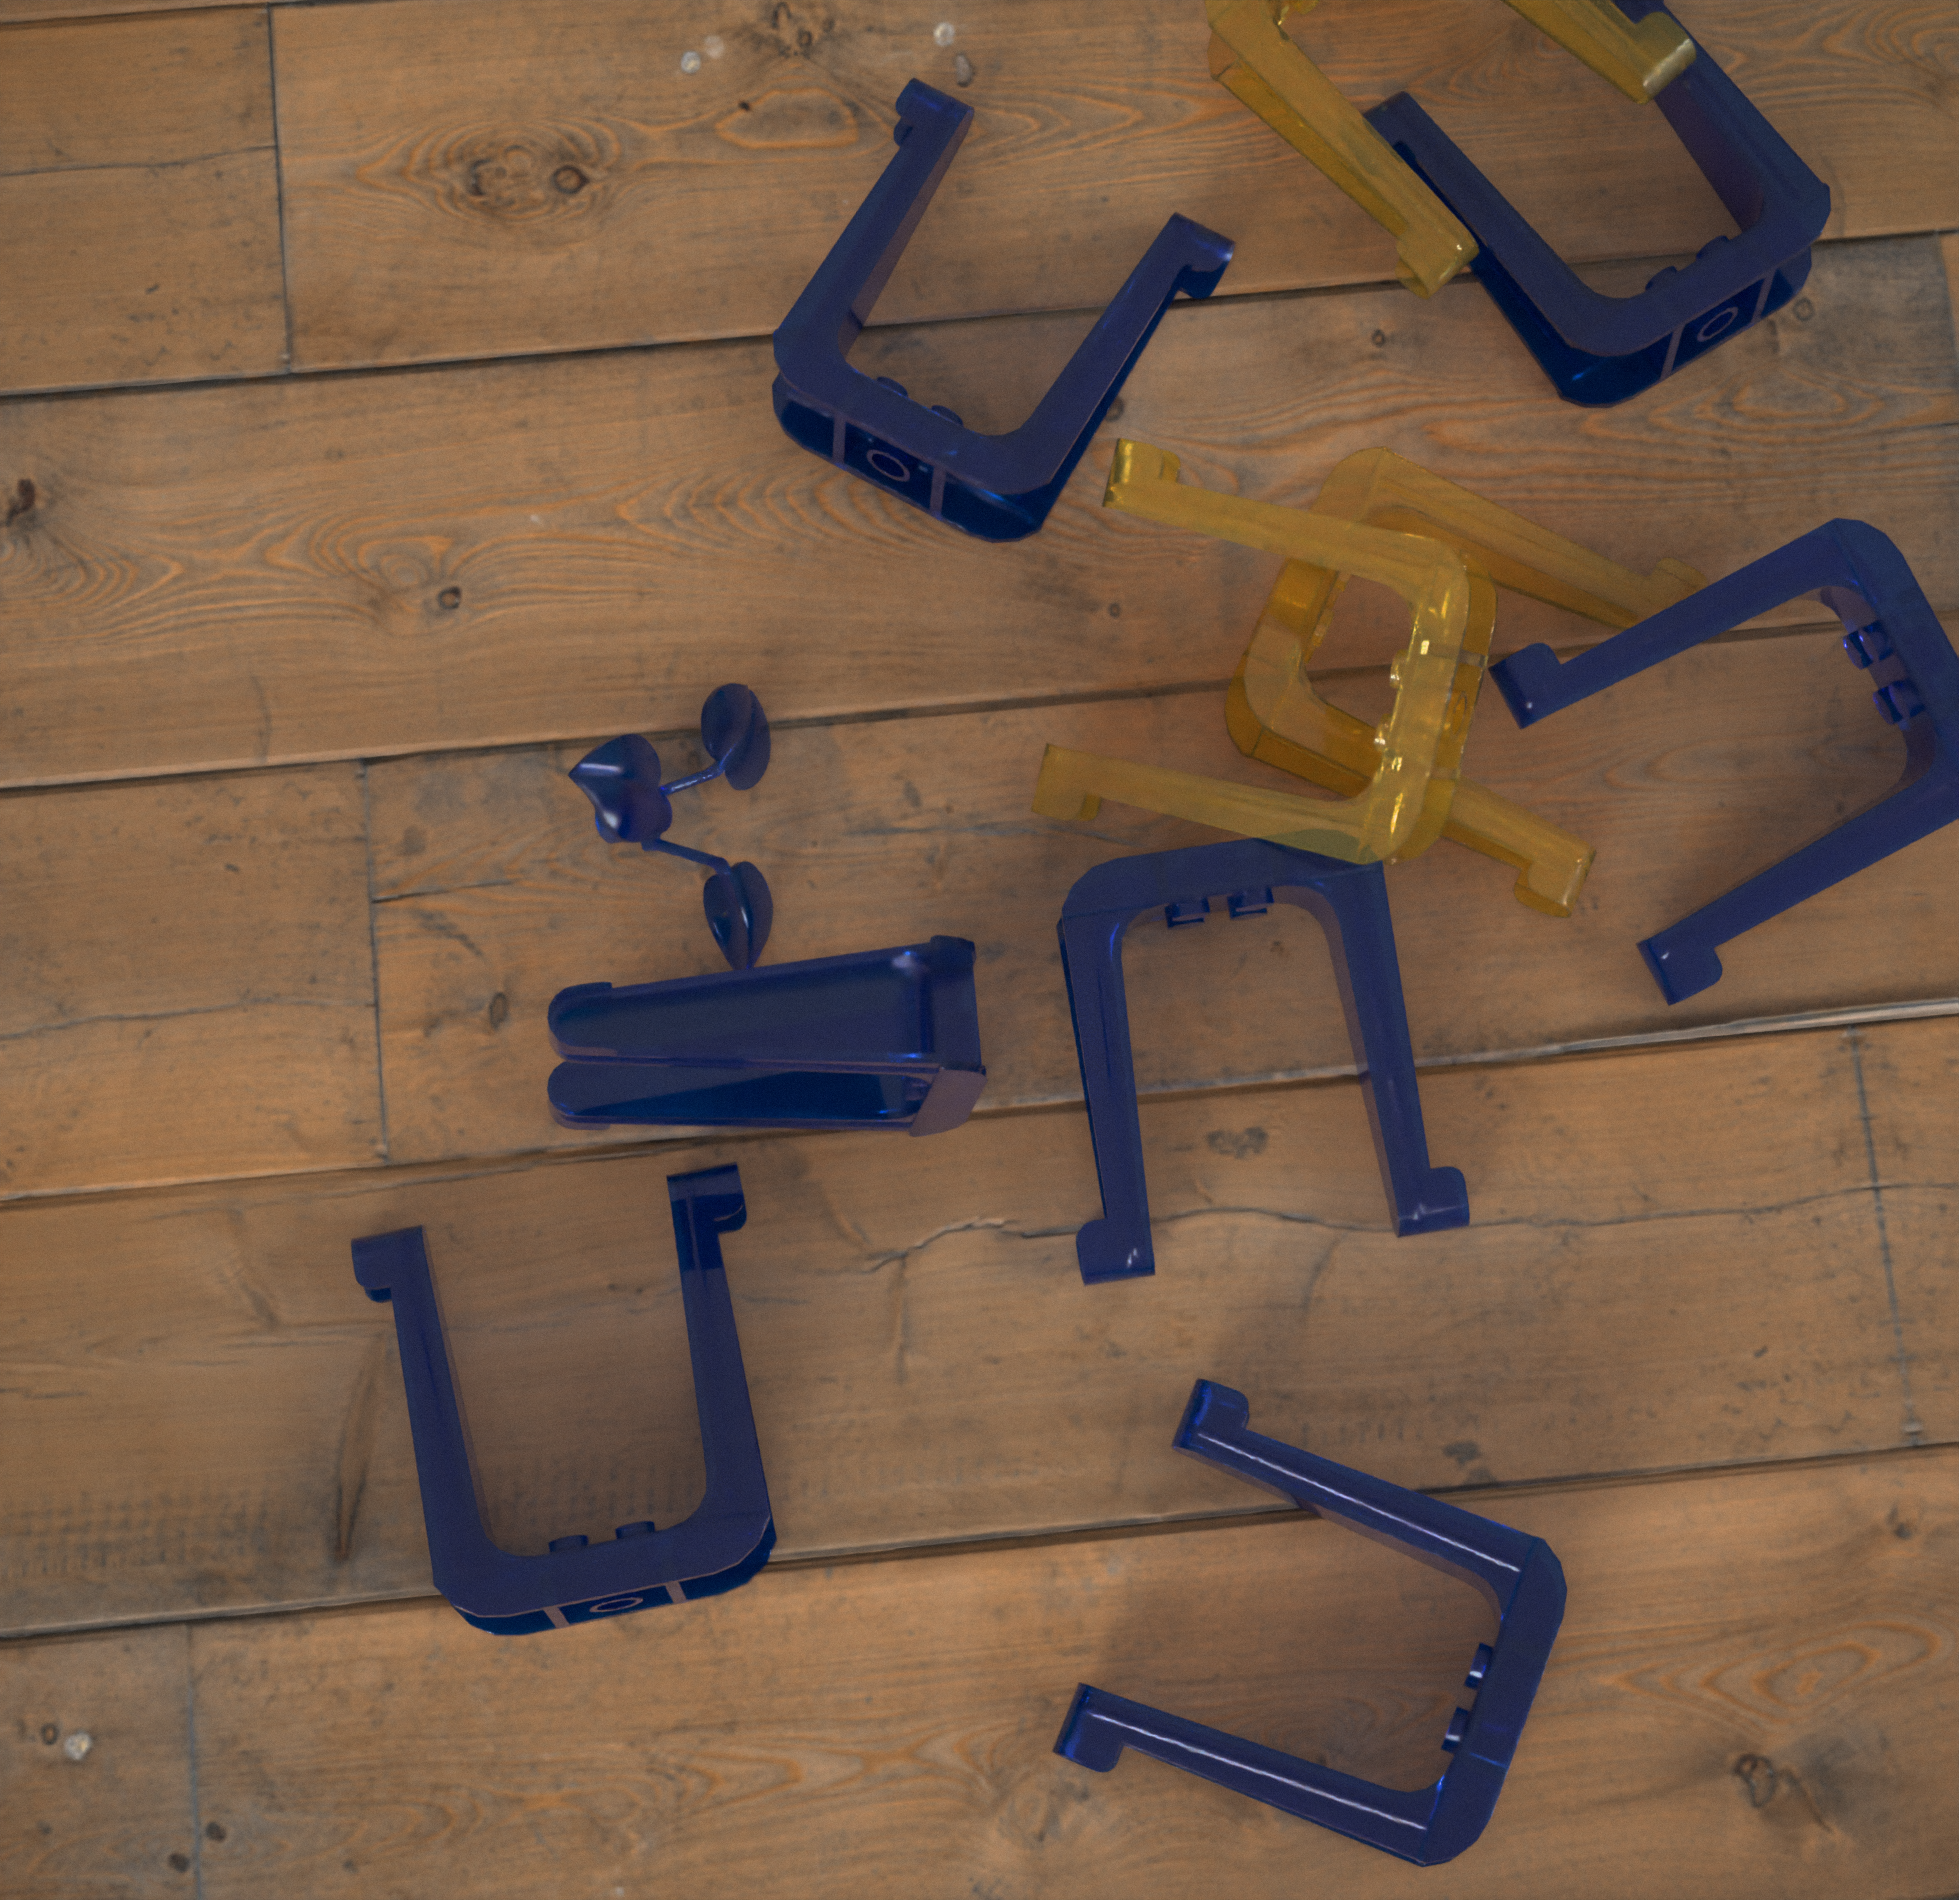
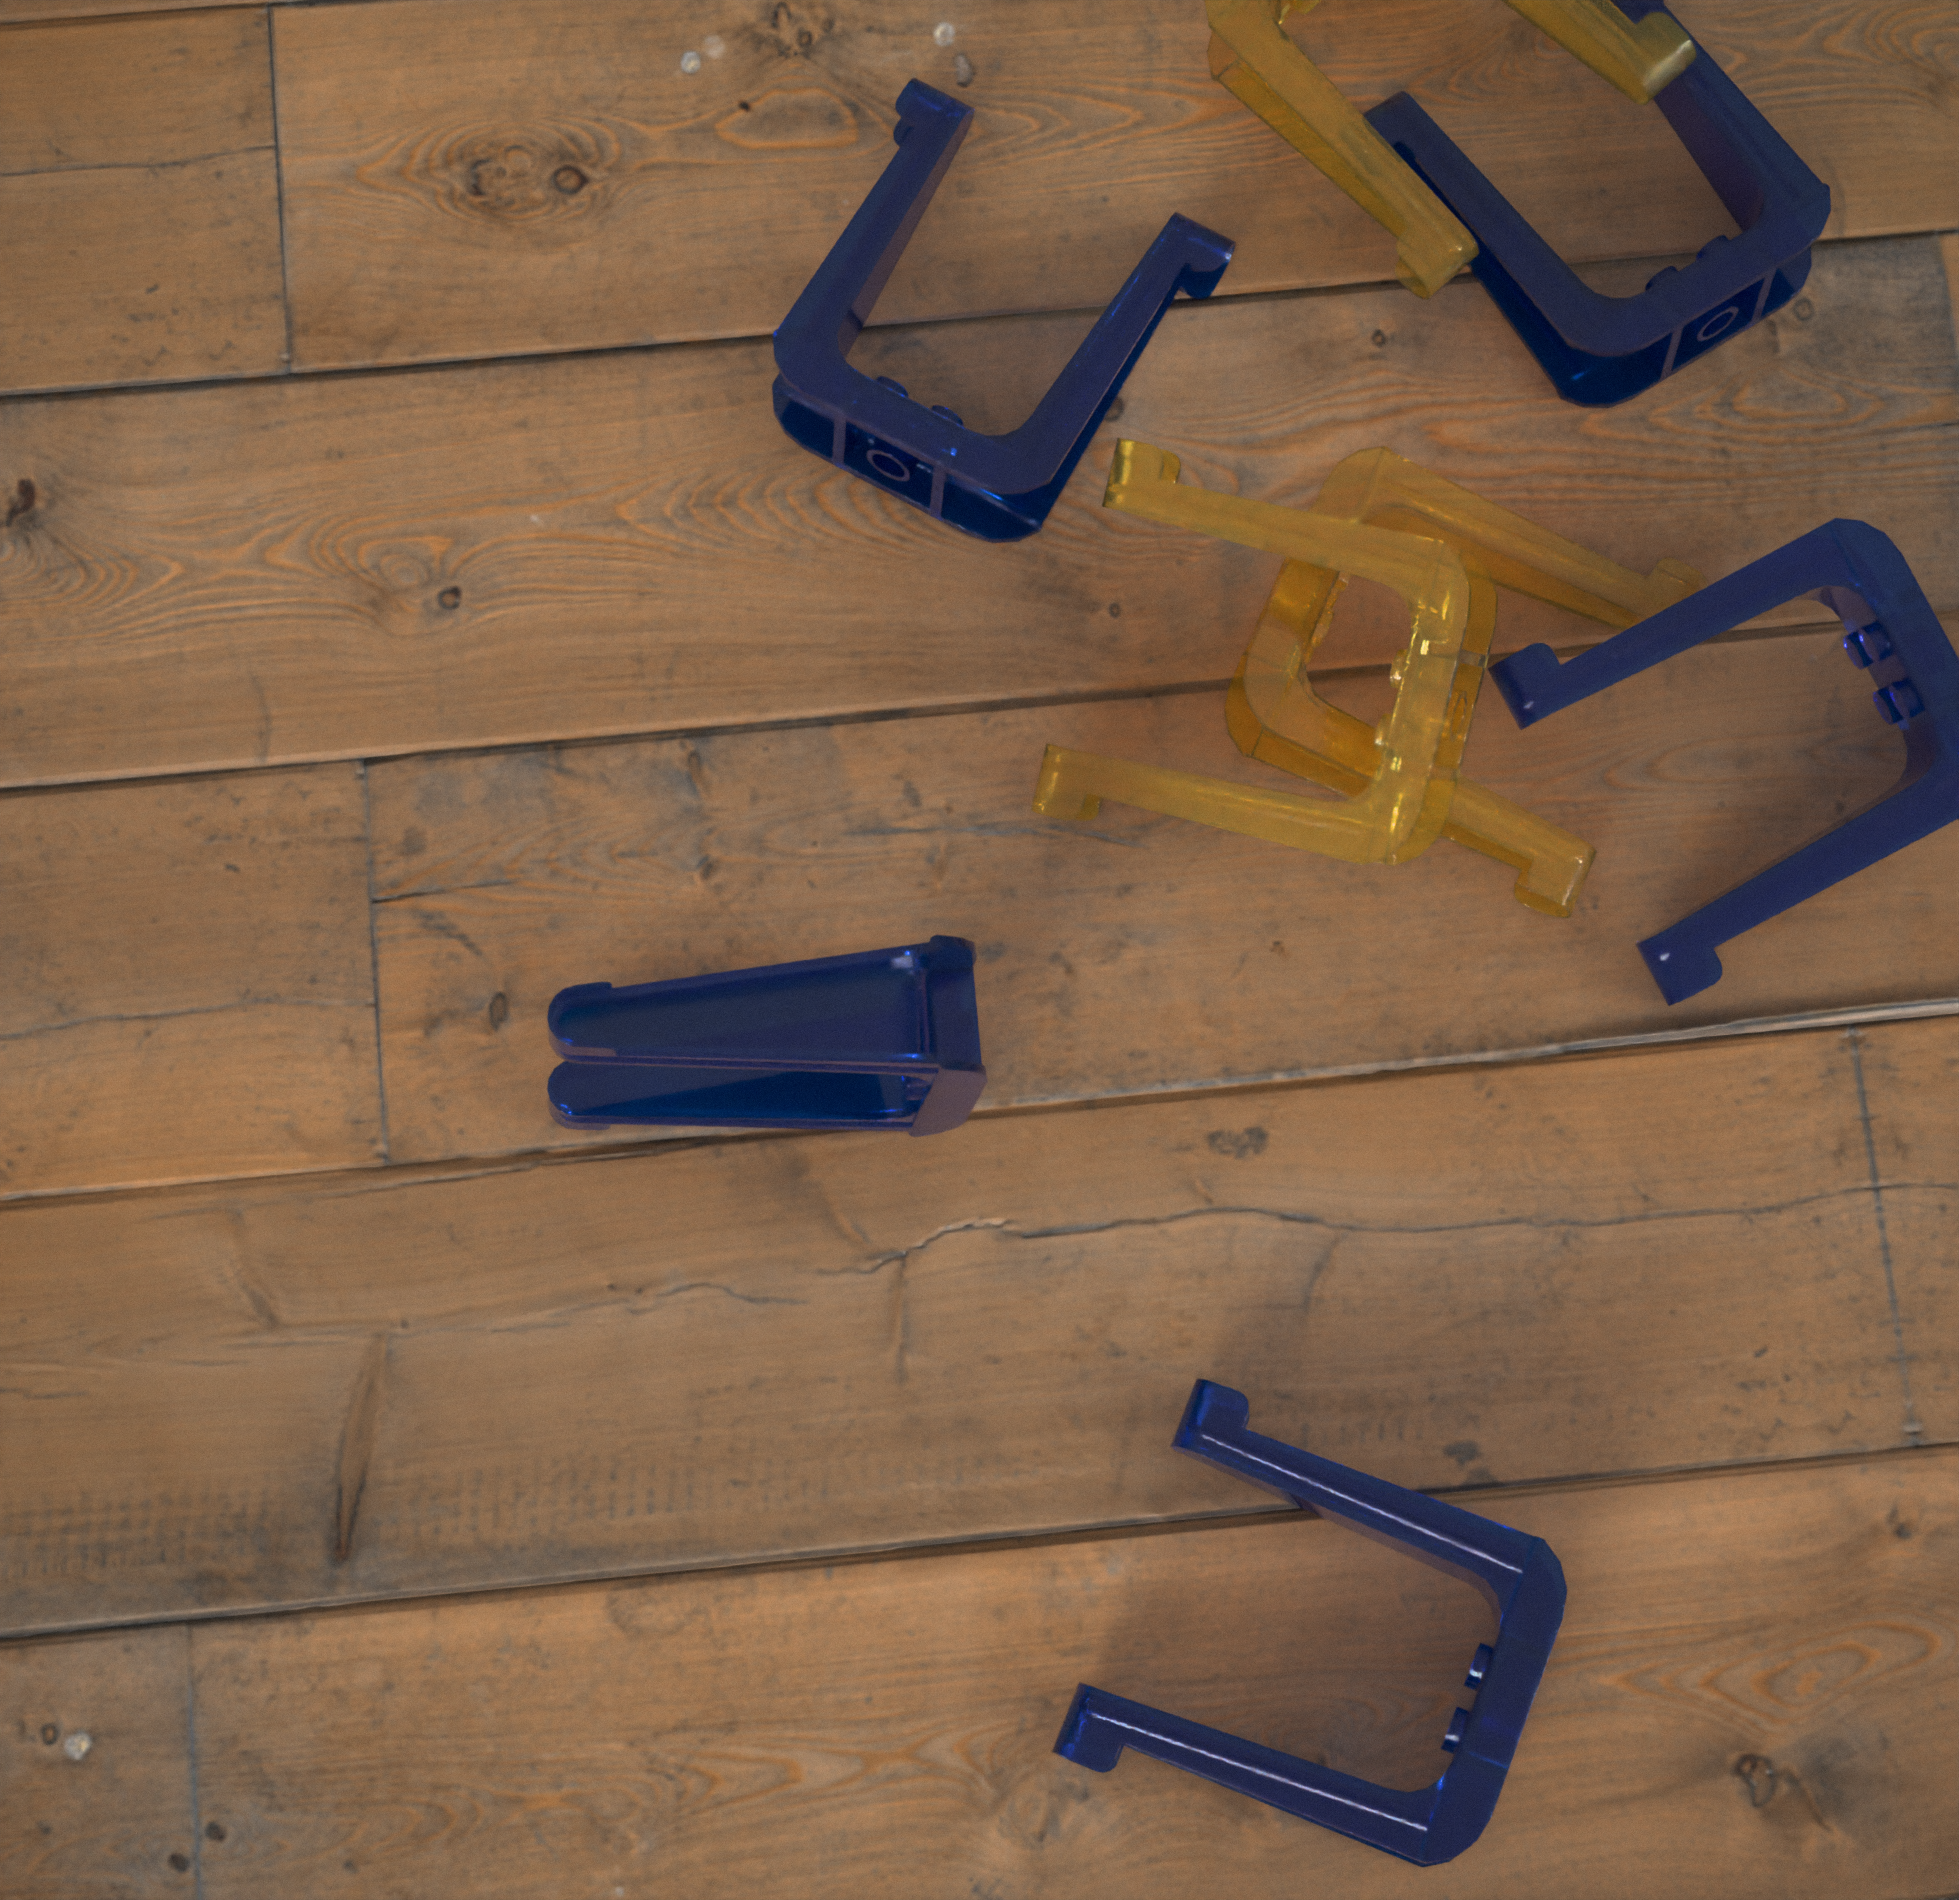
(632, 808): clear blue plant -> none
(643, 1567): clear blue piece -> none
(1244, 880): clear blue piece -> none

